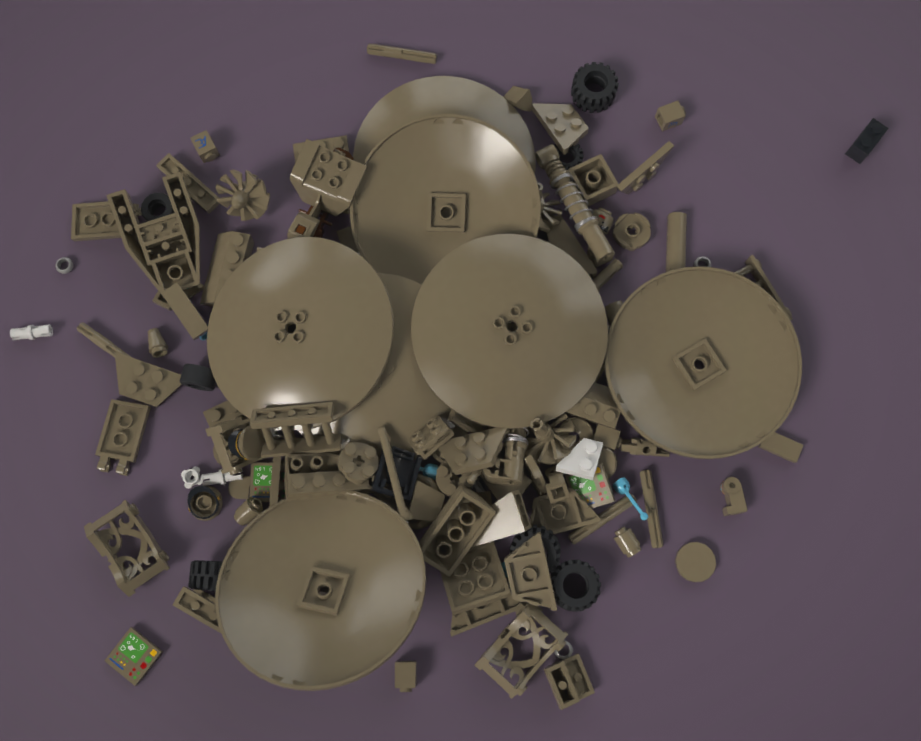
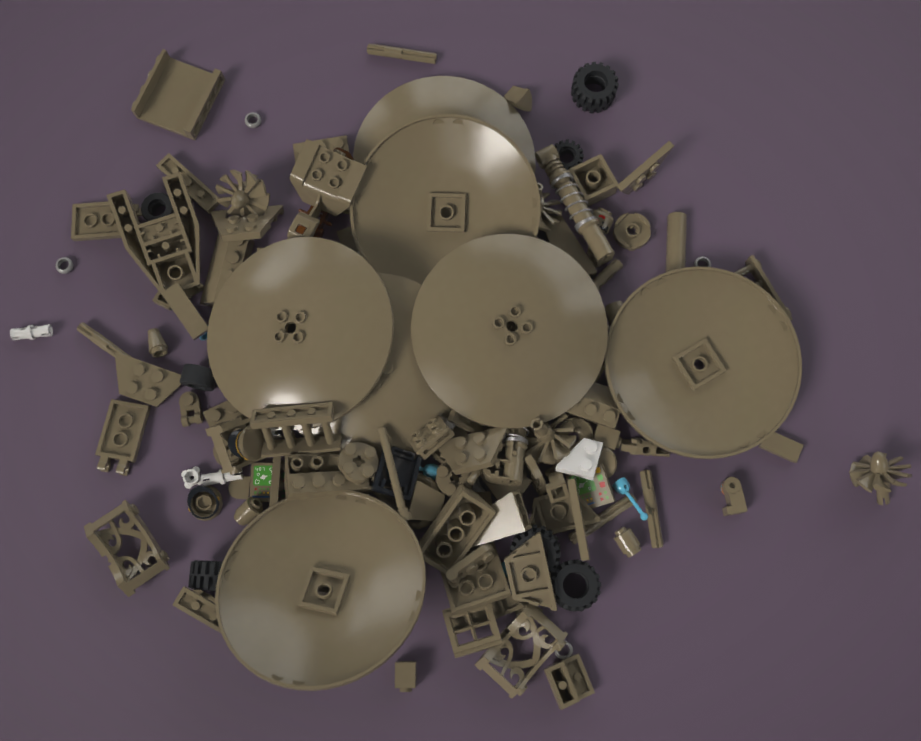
(133, 656): dark tan tile -> none
(177, 96): none -> dark tan panel
(190, 402): none -> dark tan plate
(205, 146): dark tan brick -> none
(245, 228): none -> dark tan wing
(252, 114): none -> light grey piece
(469, 564): none -> dark tan plate
(478, 644): none -> dark tan piece
(561, 123): dark tan wing -> none
(578, 519): none -> dark tan tile
(670, 115): dark tan brick -> none
(695, 562): dark tan tile -> none
(866, 141): black brick -> none
(878, 474): none -> dark tan piece

